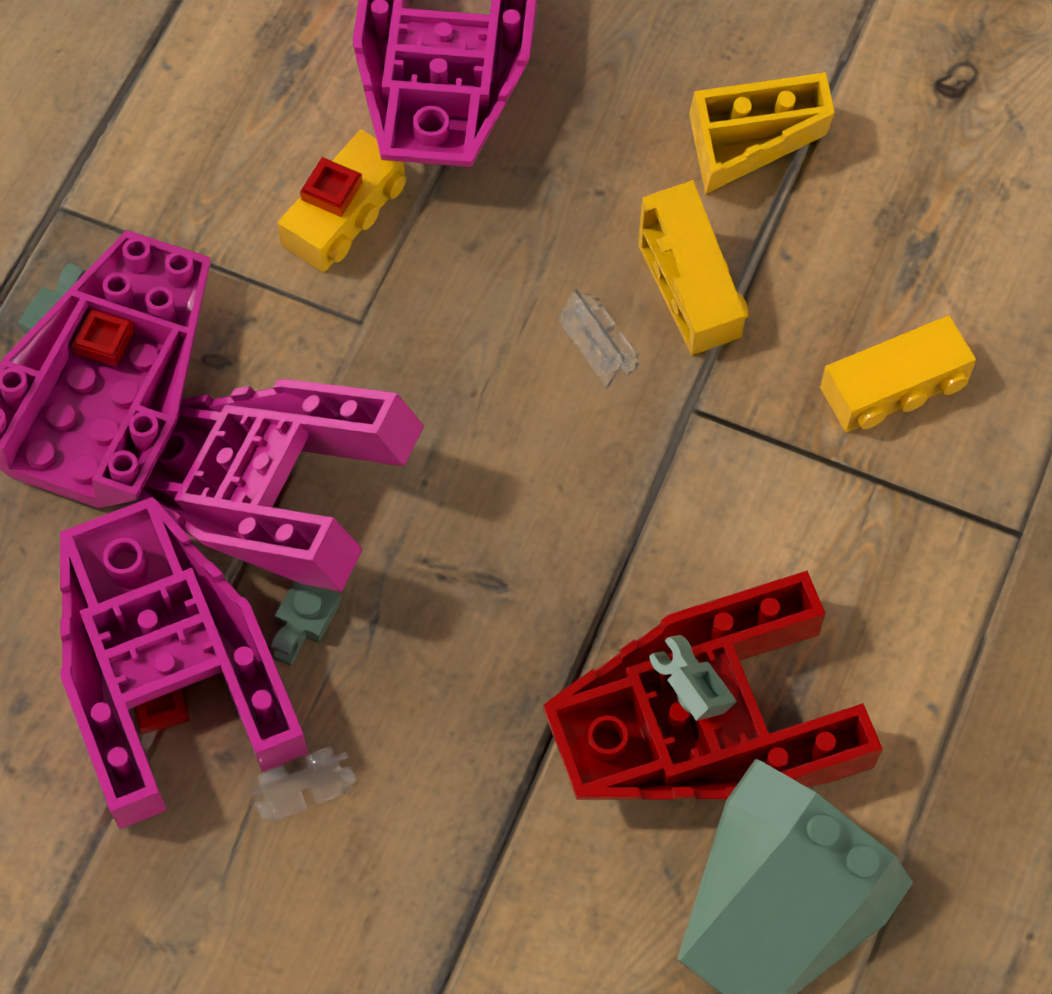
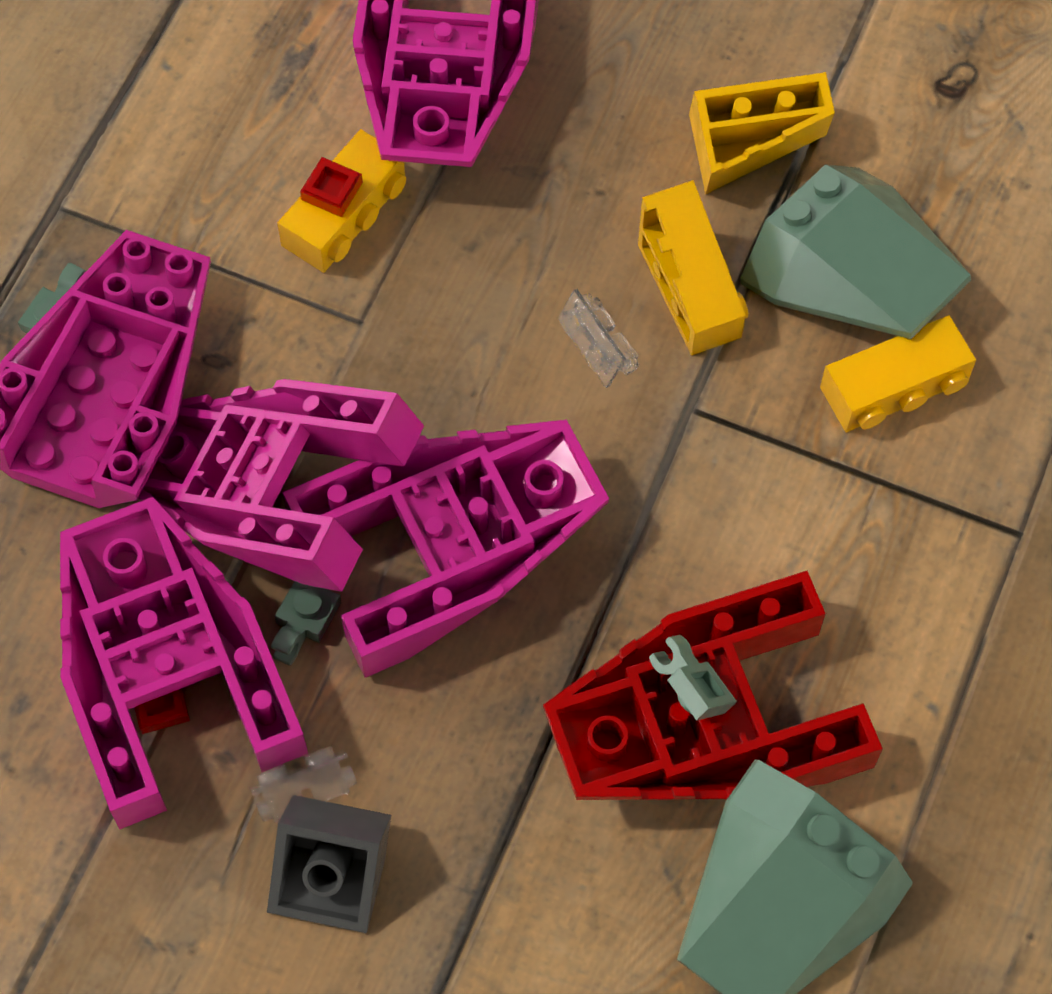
(103, 337): red tile -> none
(328, 863): none -> dark grey slope
(477, 515): none -> dark pink wedge
(853, 255): none -> sand green wedge

